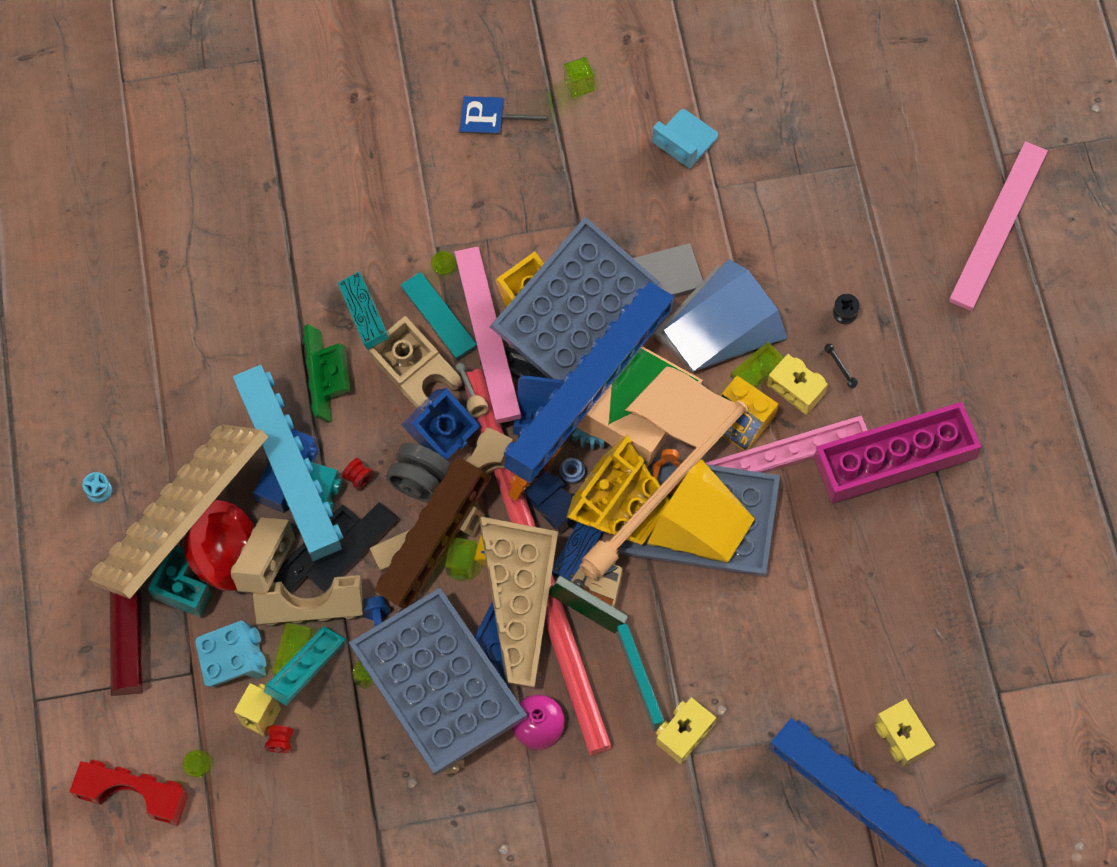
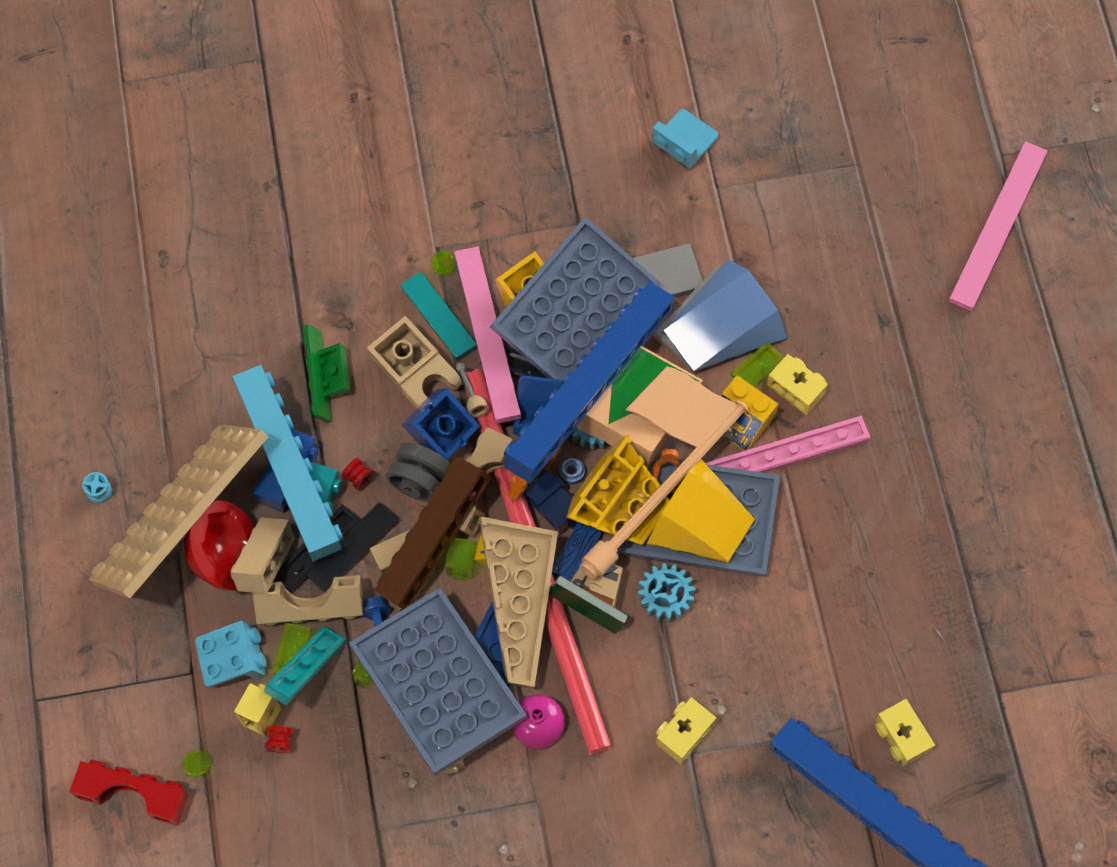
(126, 644): dark red brick -> none
(175, 585): teal brick -> none
(363, 310): teal tile -> none
(485, 115): blue piece -> none
(579, 77): clear neon green brick -> none
(640, 676): teal tile -> none
(656, 596): none -> medium azure gear
(849, 314): black wheel -> none
(852, 382): black hinge -> none
(897, 452): dark pink brick -> none

